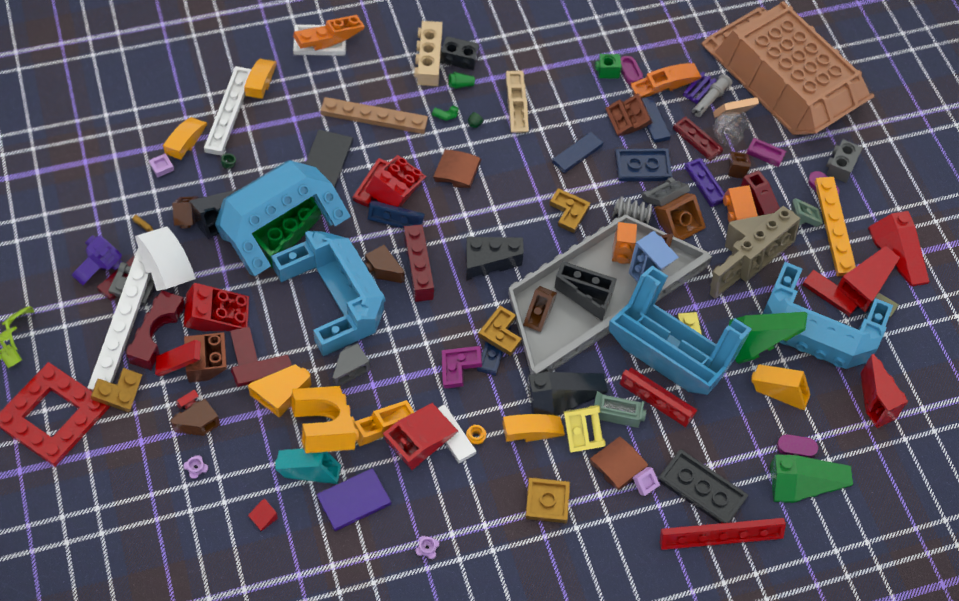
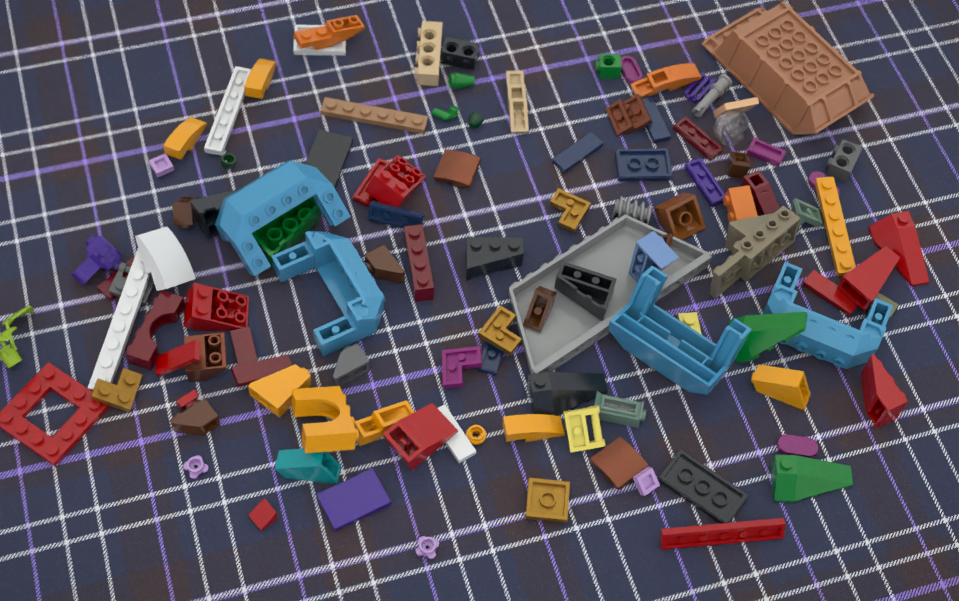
(143, 224): pearl gold piece -> none
(624, 242): orange brick -> none
(658, 396): red fence -> none
(665, 192): dark grey plate -> none

